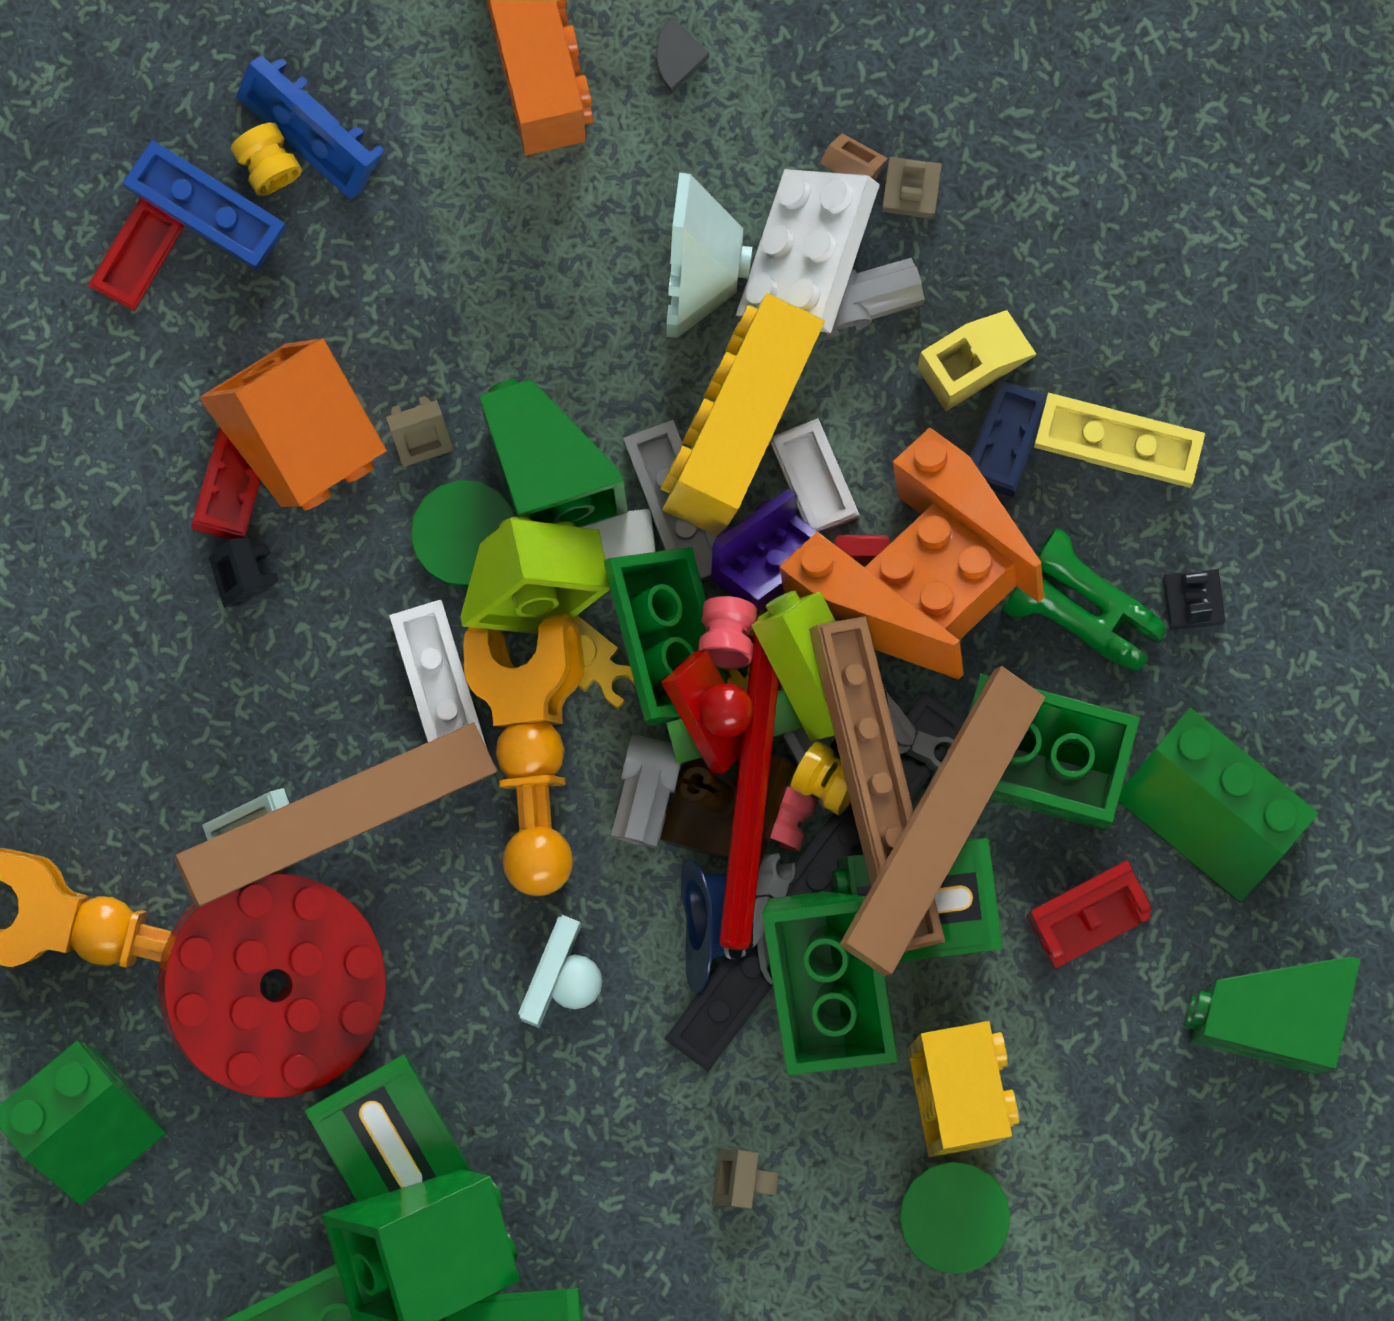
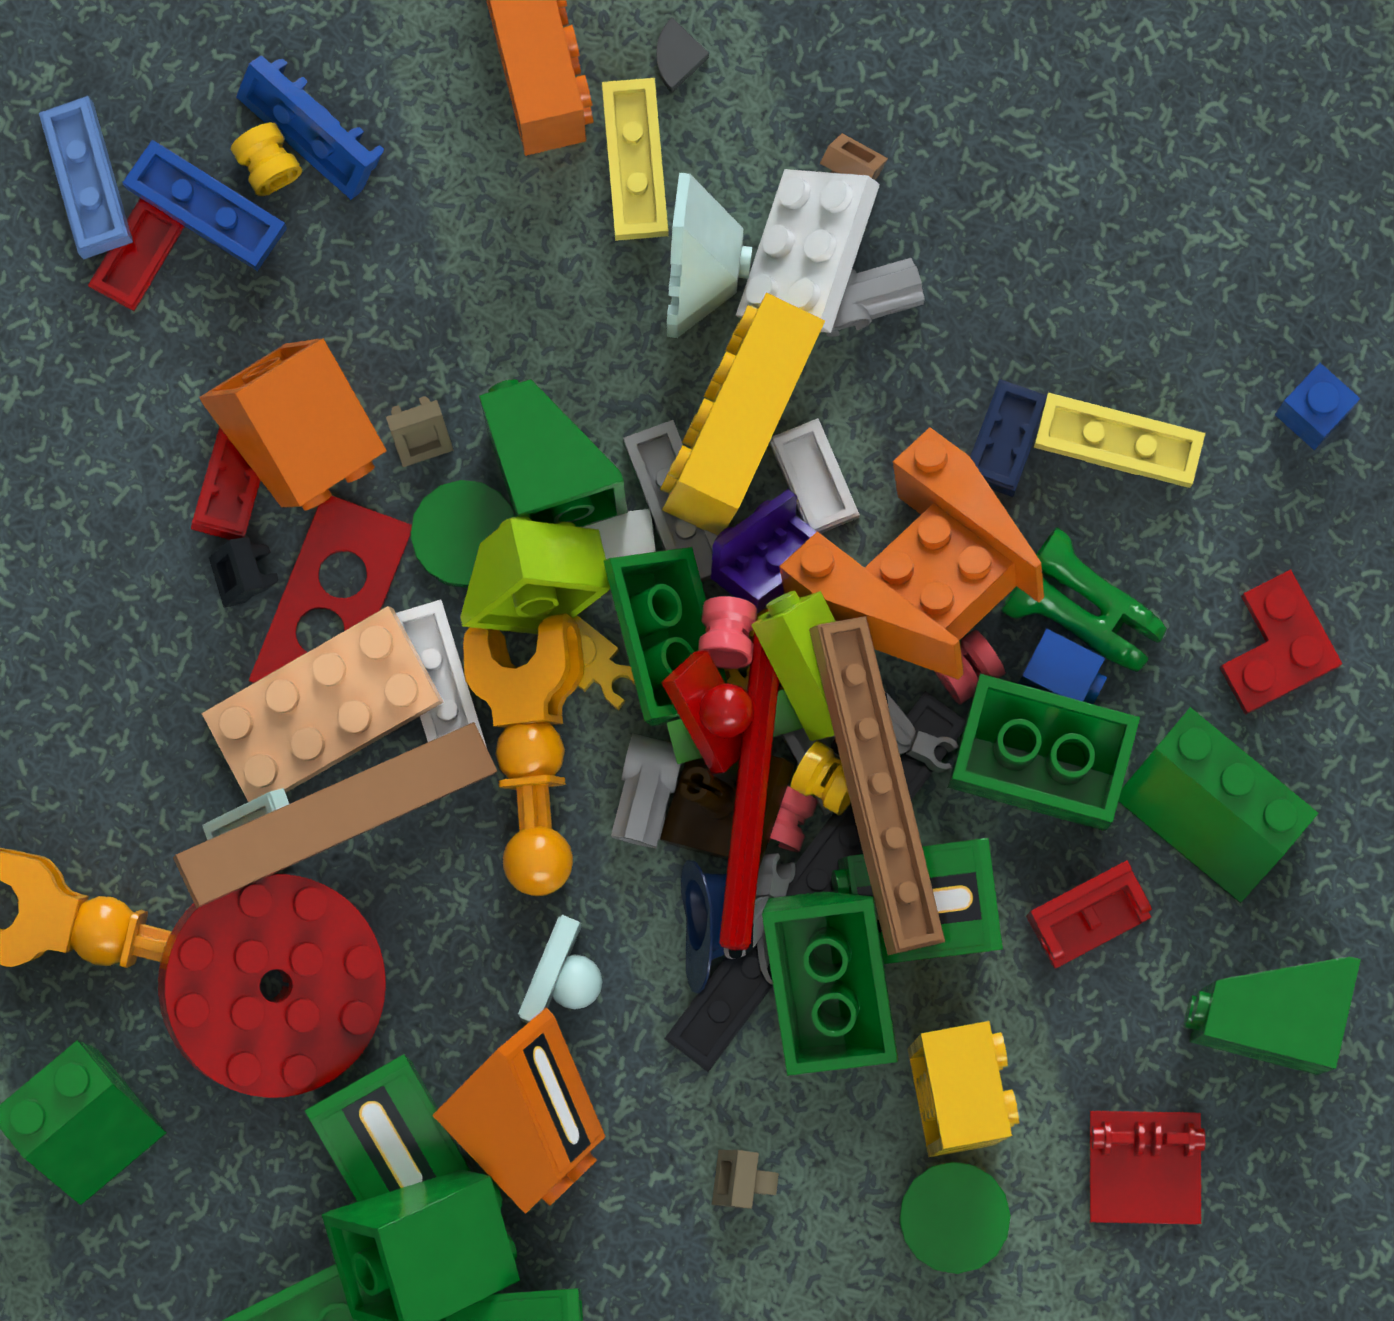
(85, 177): none -> medium blue tile
(323, 706): none -> light nougat plate
(334, 529): none -> red piece
(527, 1116): none -> orange slope
(635, 159): none -> light yellow plate
(862, 547): red tile -> none
(911, 187): dark tan tile -> none
(942, 821): medium nougat tile -> none
(973, 358): light yellow slope -> none
(976, 659): none -> coral wheel
(1064, 669): none -> blue brick
(1145, 1167): none -> red hinge
(1194, 599): black tile -> none
(1294, 646): none -> red plate
(1317, 406): none -> blue brick

